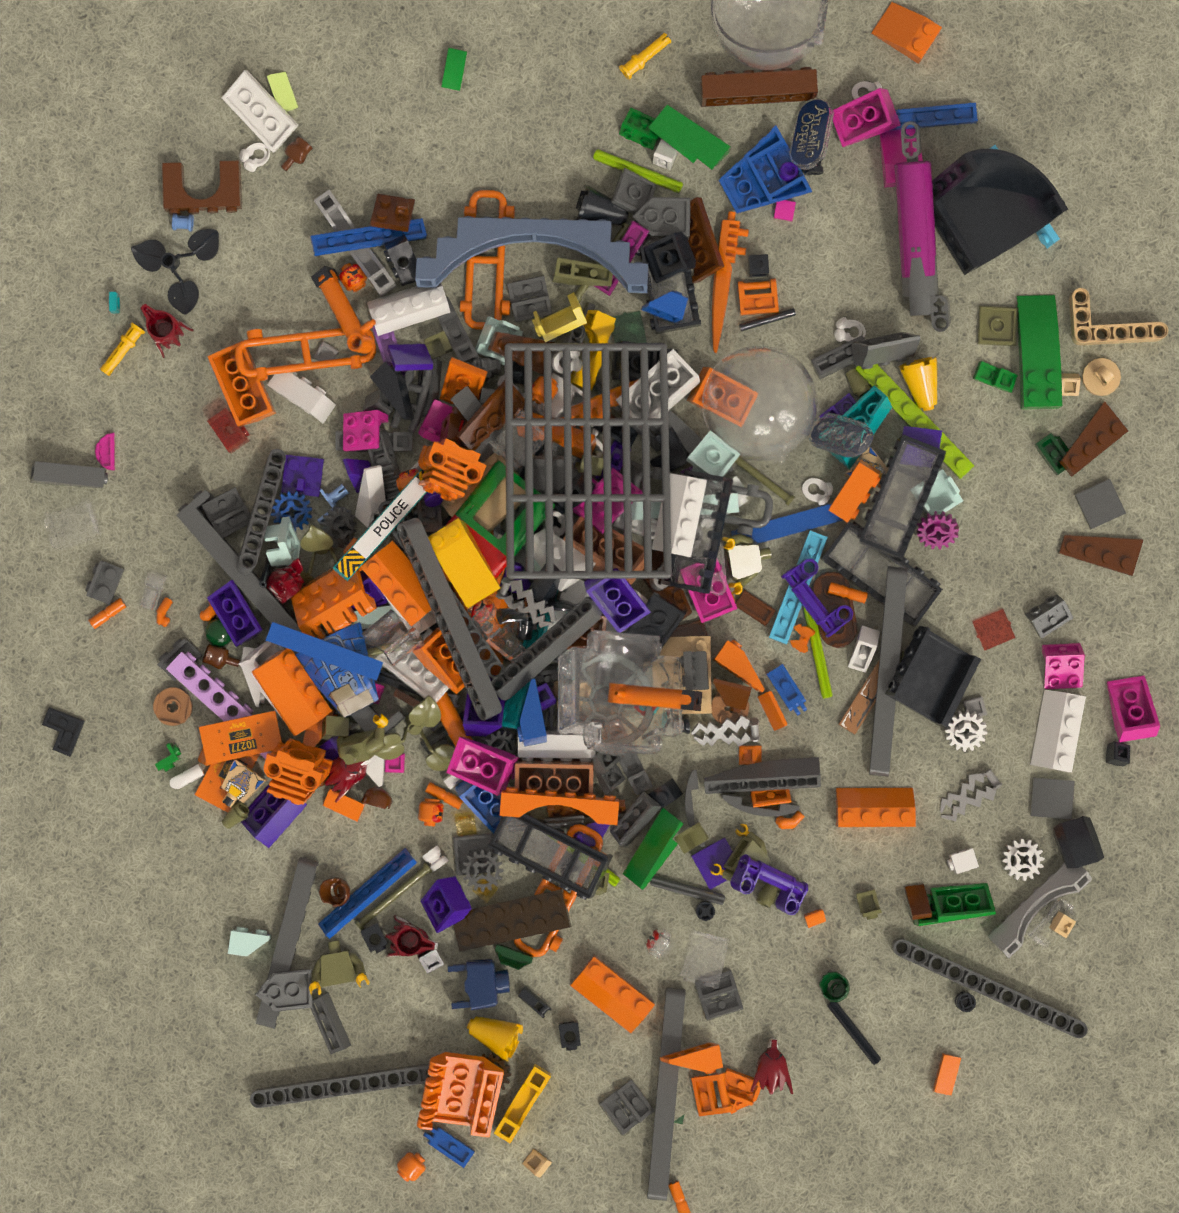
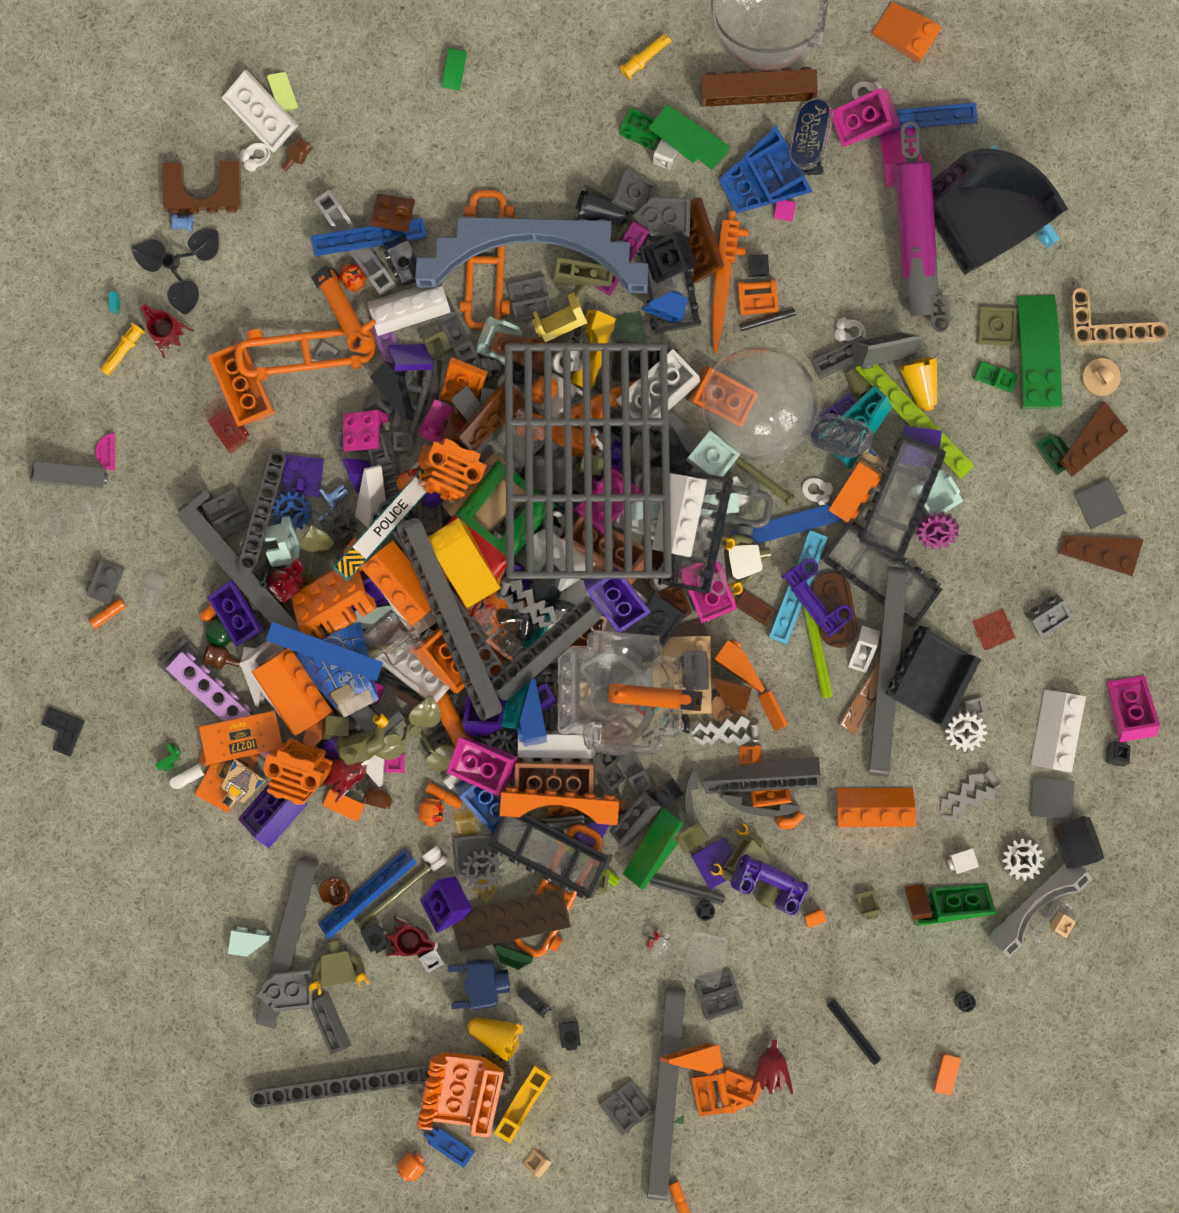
(161, 612): orange arm -> none
(179, 715): medium nougat plate -> none
(236, 814): olive cone -> none
(302, 394): white wedge -> none
(612, 994): orange slope -> none
(650, 175): lime axle -> none
(787, 689): blue hinge -> none
(788, 171): dark purple tile -> none
(805, 632): orange piece -> none
(841, 990): dark green hair -> none
(850, 593): orange piece -> none
(998, 990): dark grey beam -> none
(1063, 666): dark pink bracket -> none
(1070, 384): tan slope -> none

